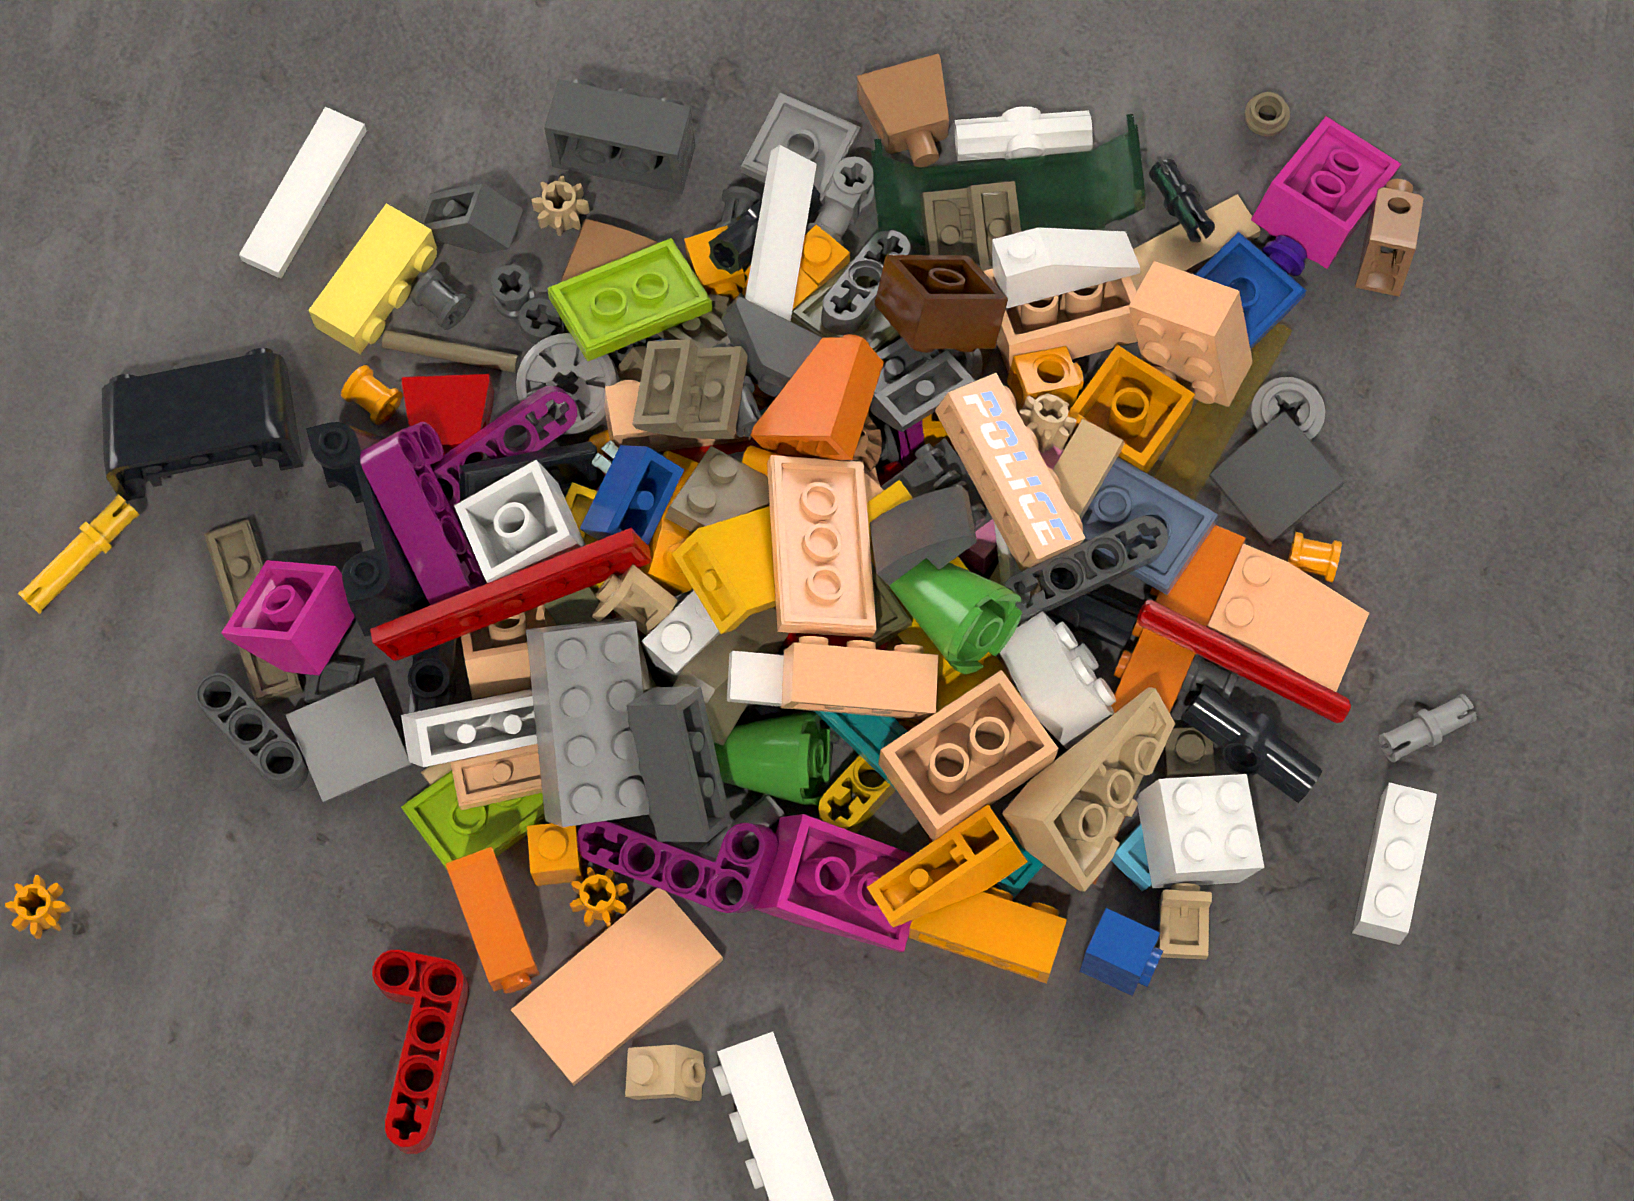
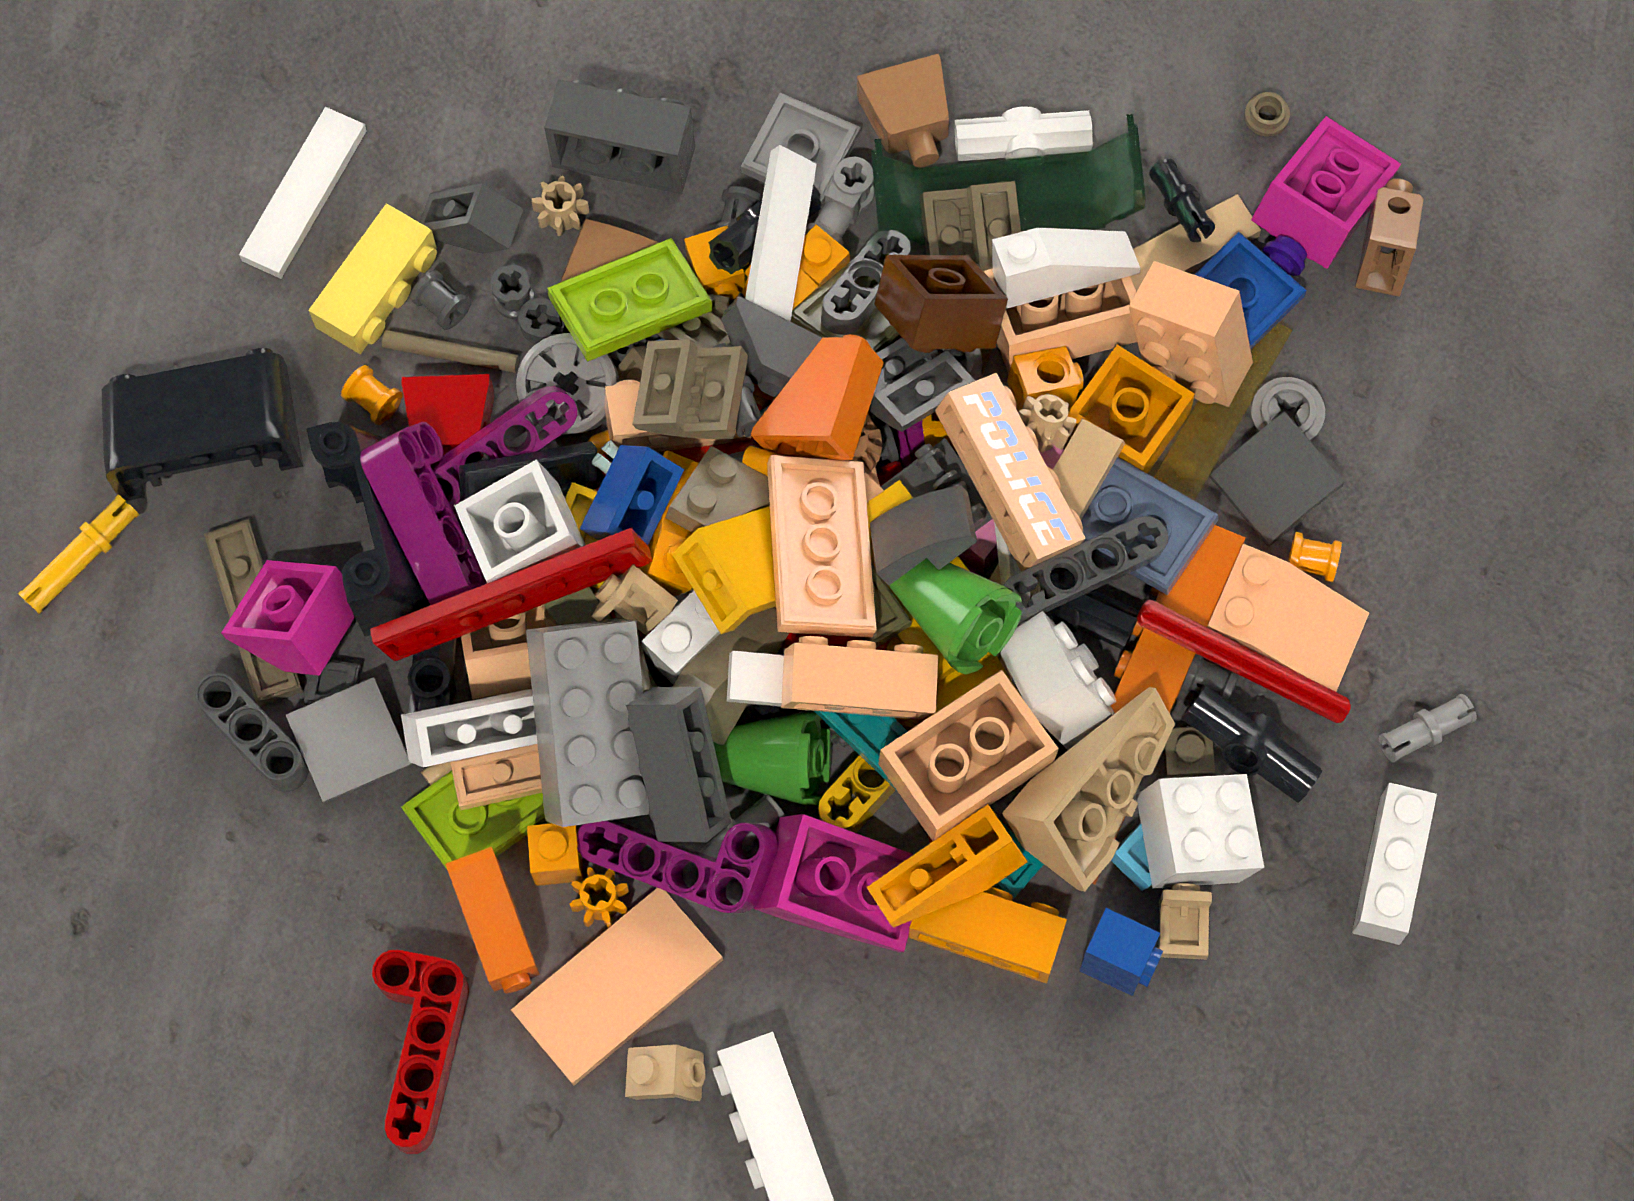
(29, 897): light orange gear -> none

